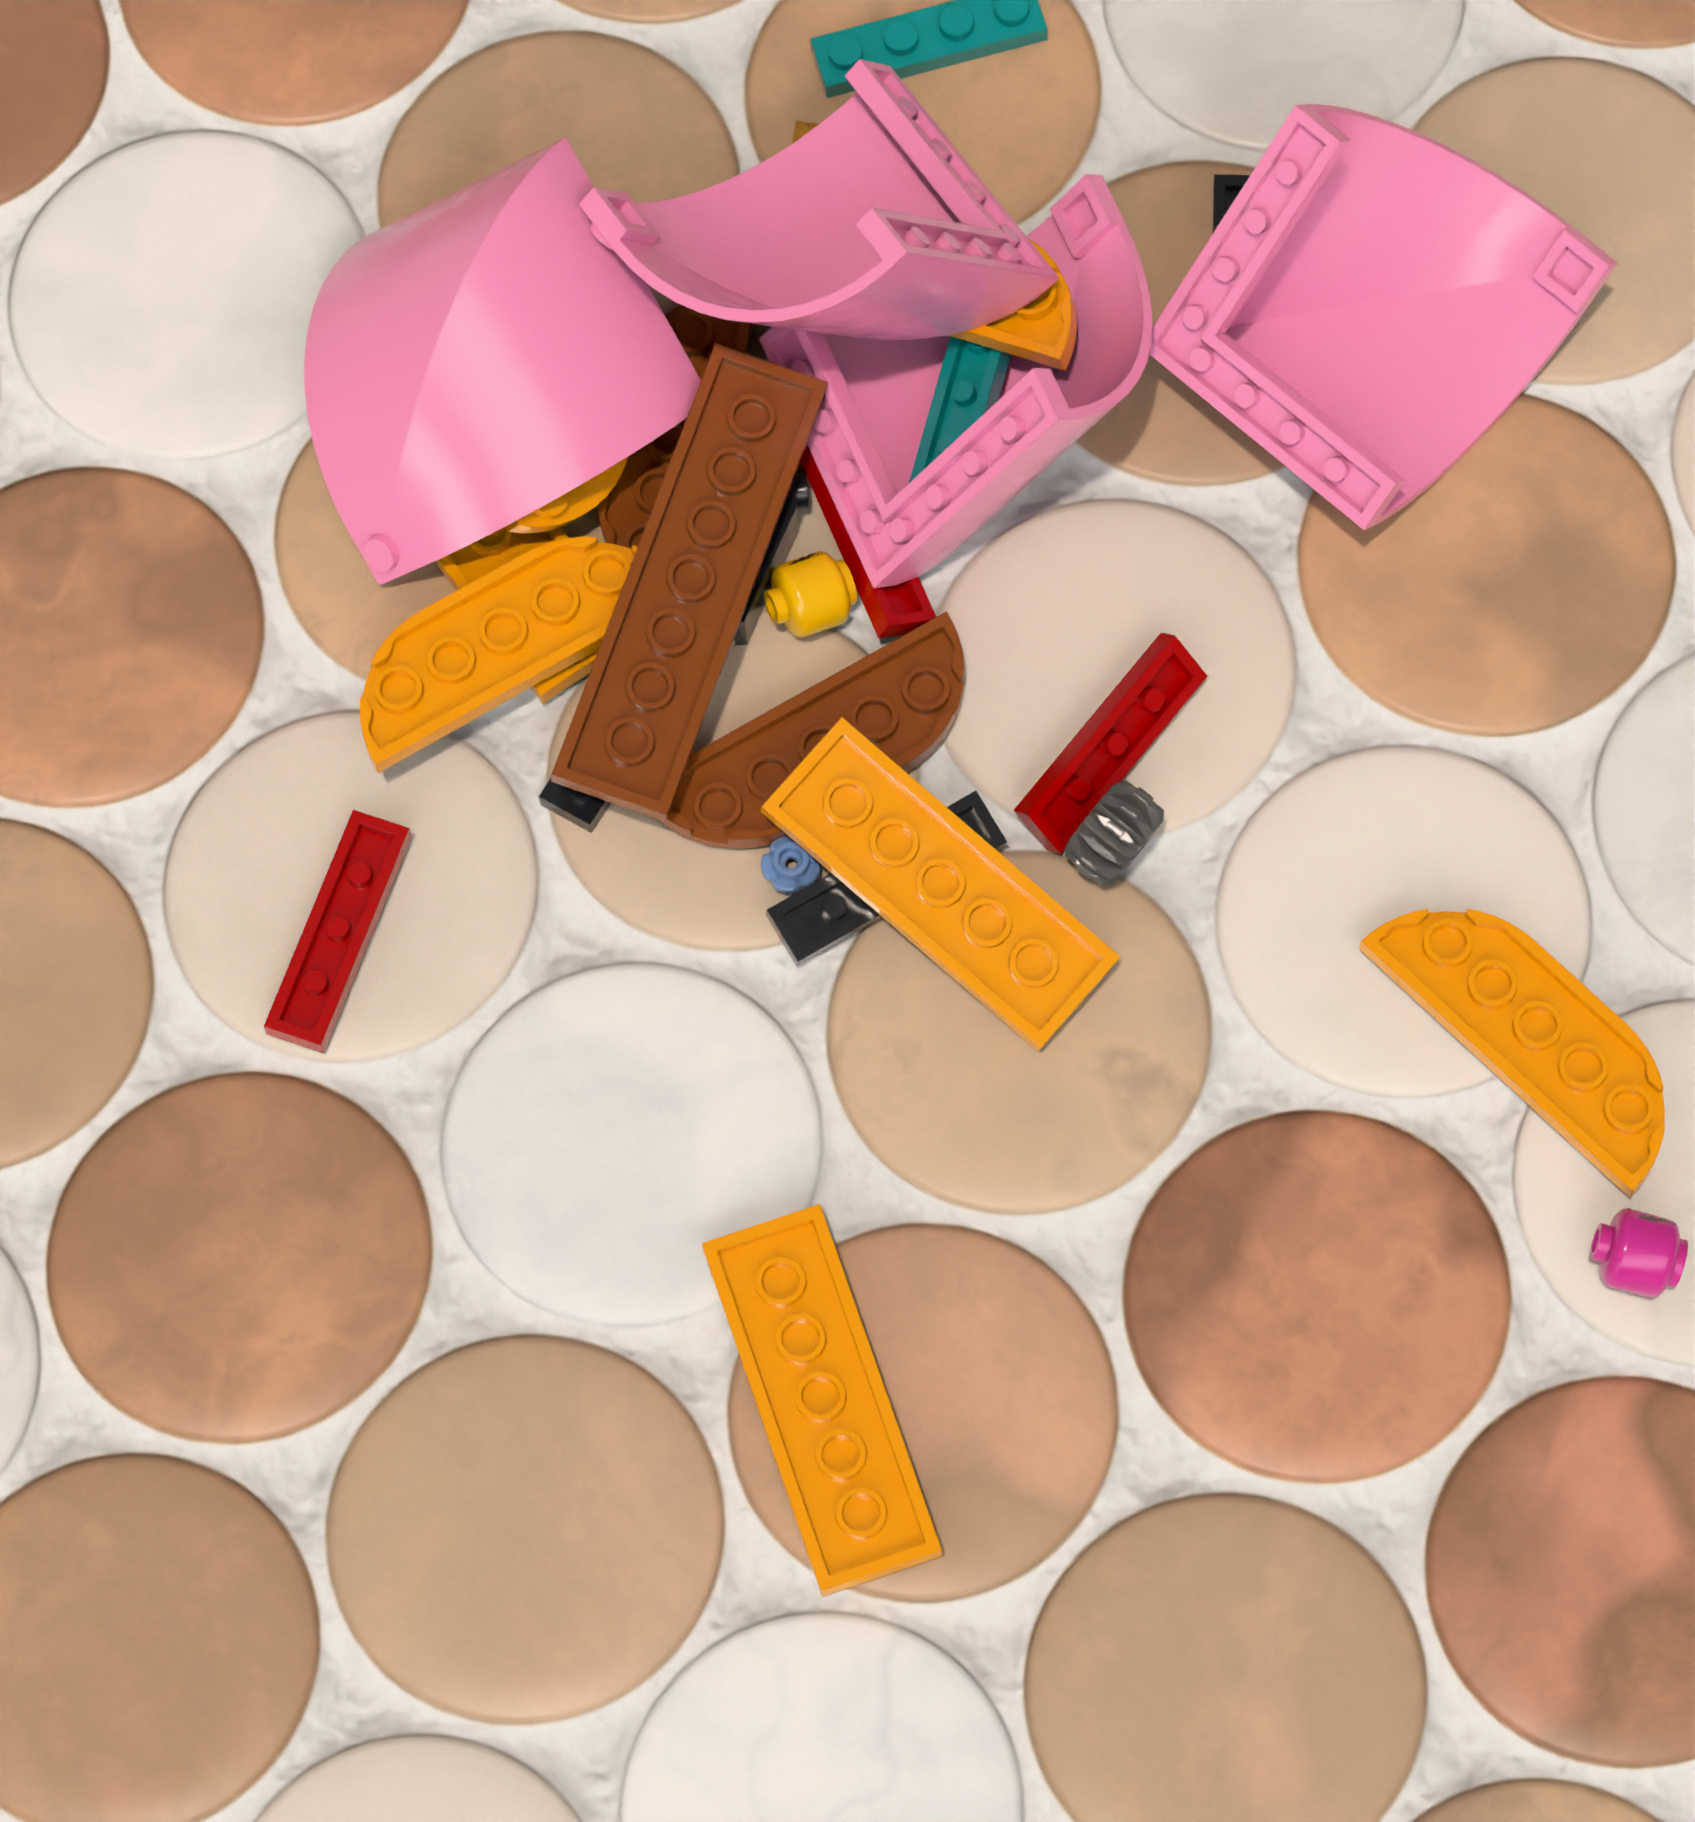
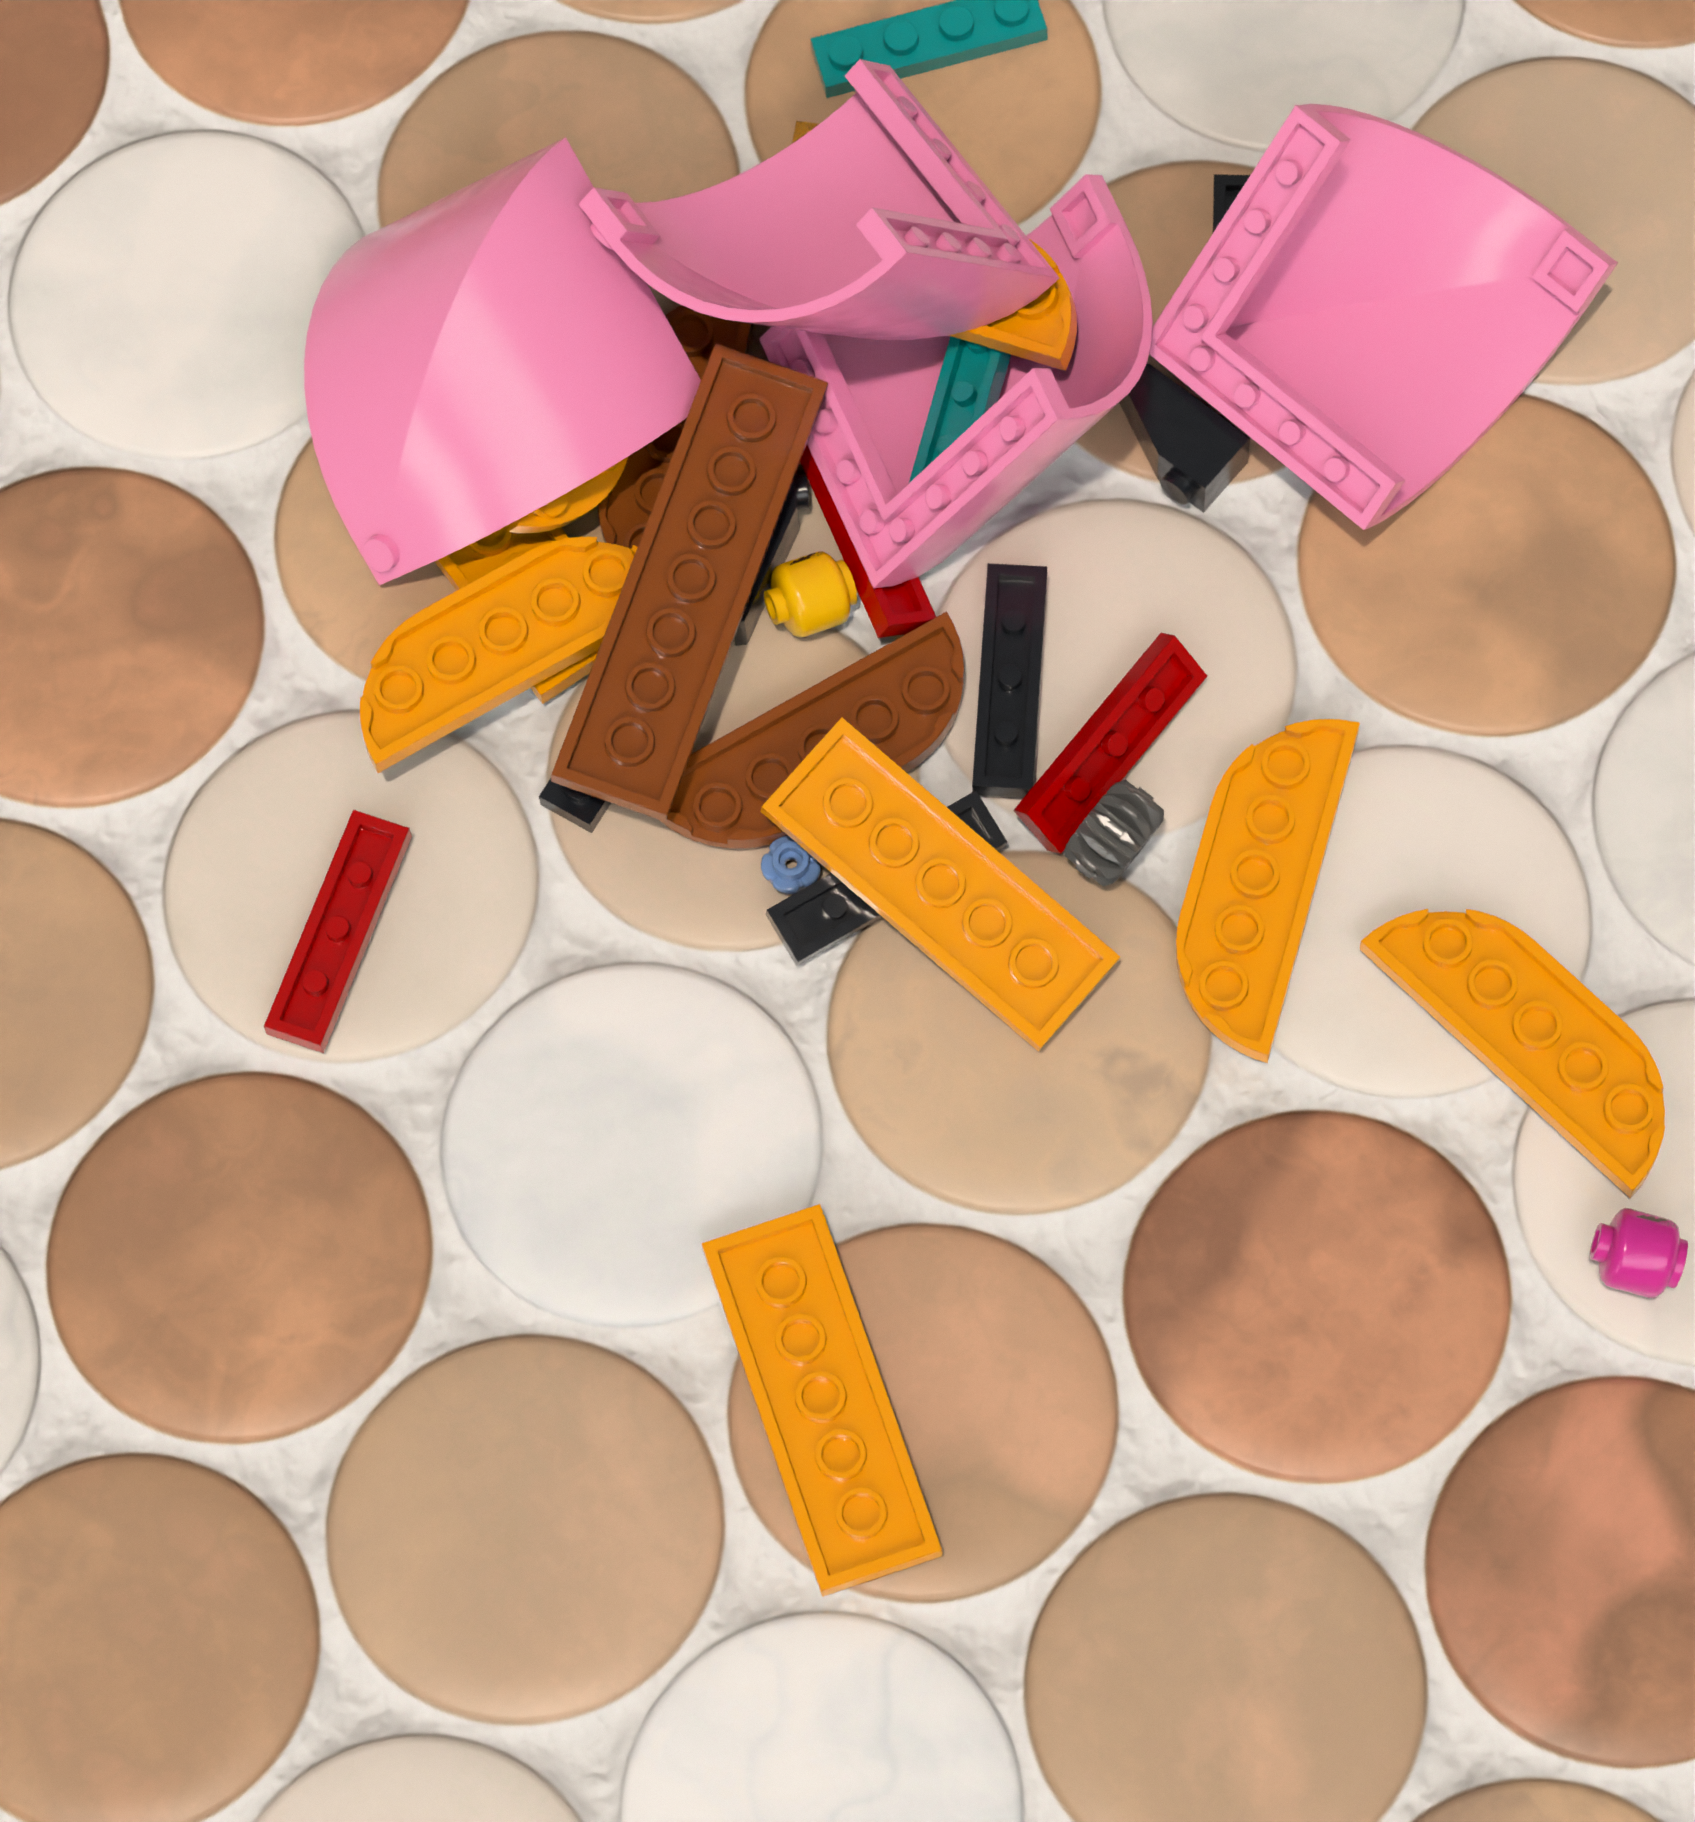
(1009, 680): none -> black plate
(1184, 440): none -> black slope
(1259, 879): none -> light orange plate

